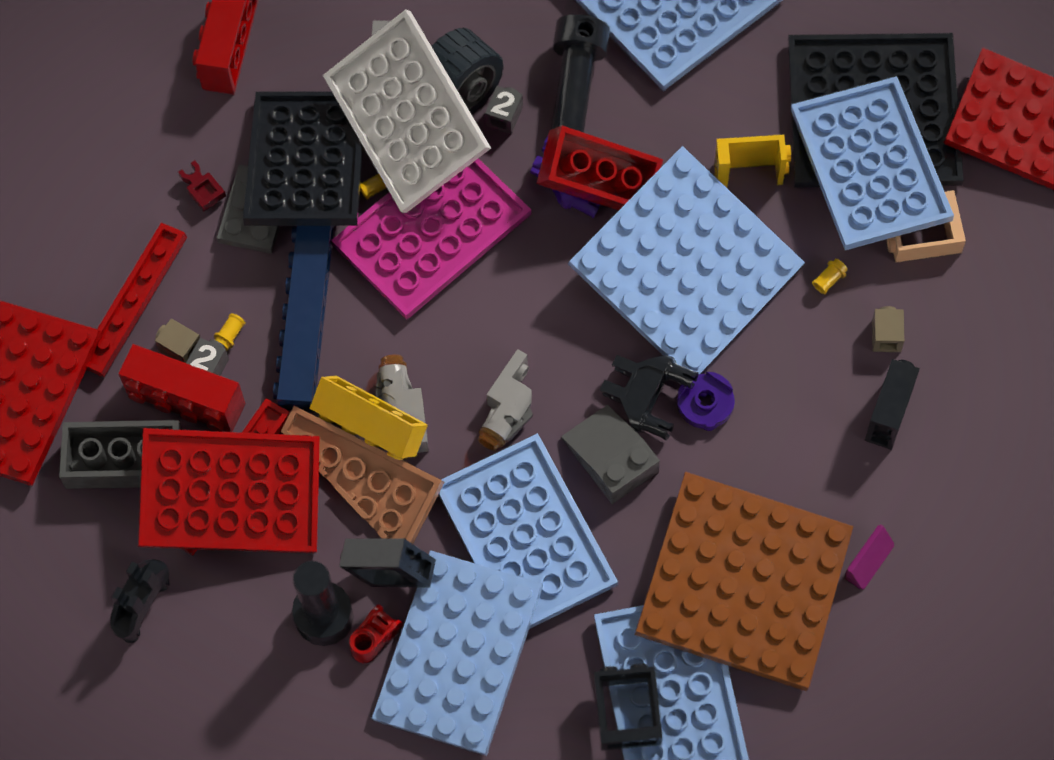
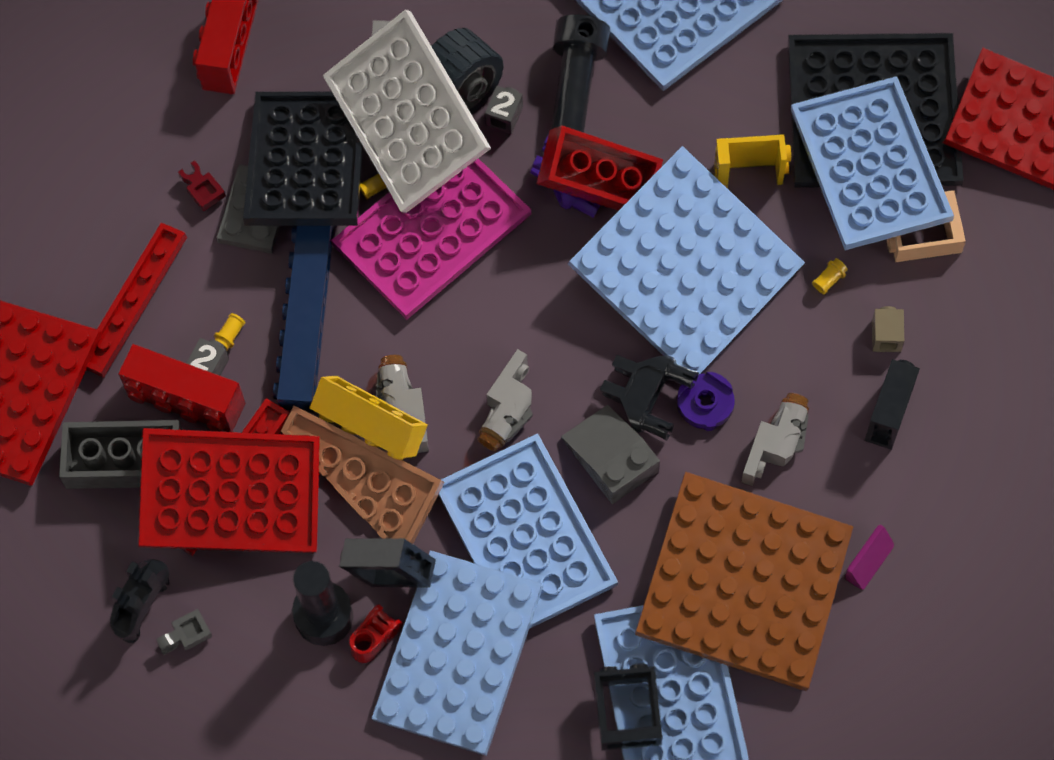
(176, 340): dark tan brick -> none
(188, 630): none -> dark grey plate
(780, 438): none -> light grey plate

